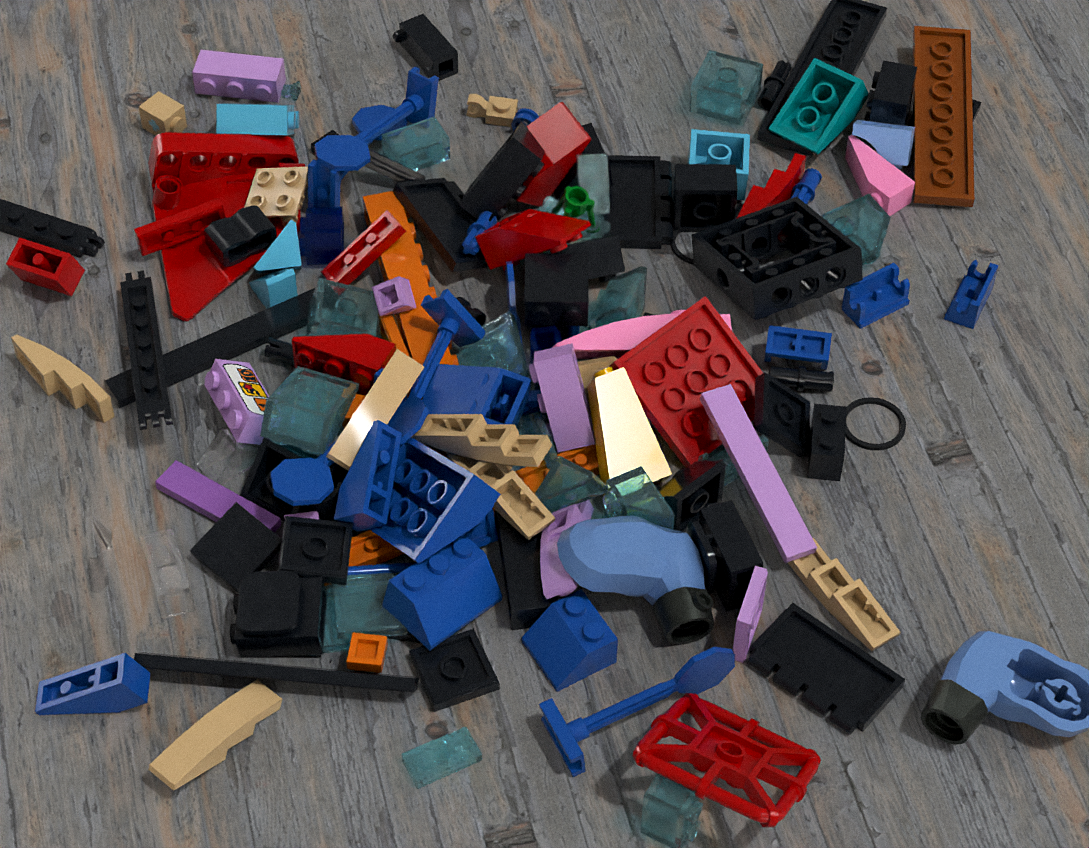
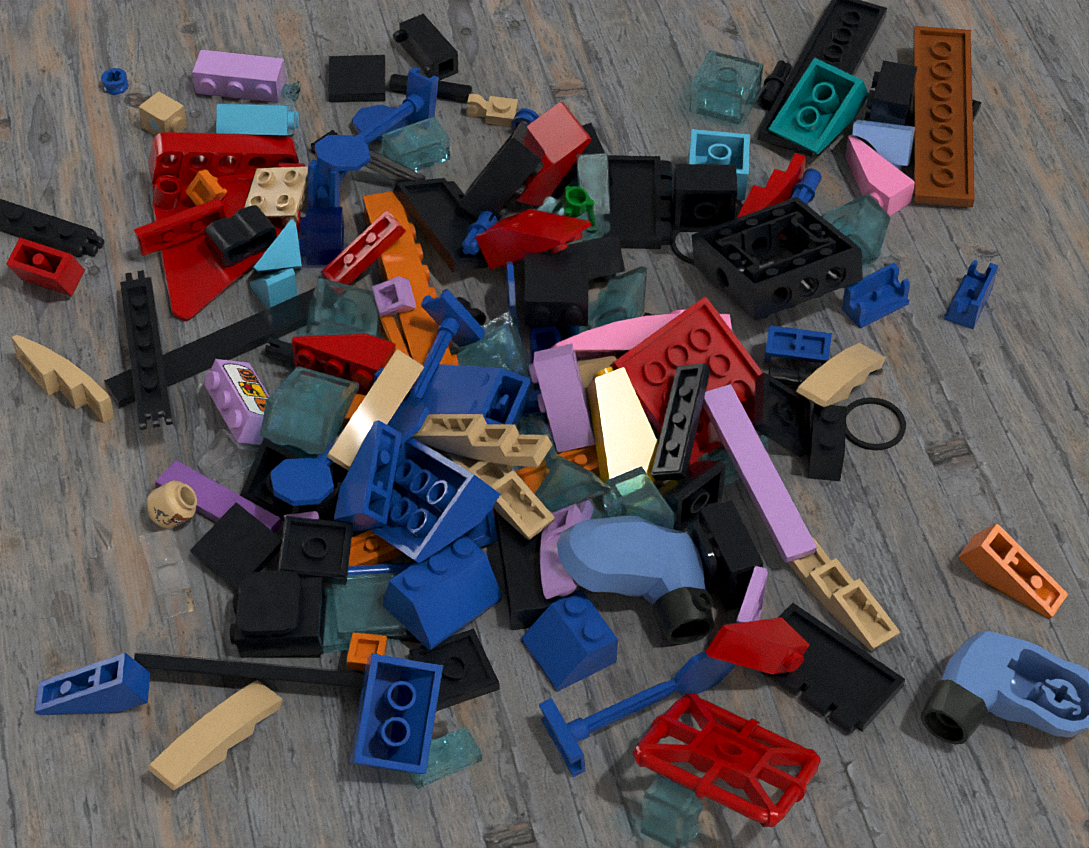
(112, 75): none -> blue bush
(171, 504): none -> tan head
(204, 188): none -> orange tile
(357, 78): none -> black tile
(396, 714): none -> blue slope
(445, 90): none -> black axle
(680, 422): none -> black tile
(760, 645): none -> red slope
(840, 374): none -> tan slope
(1010, 569): none -> orange slope

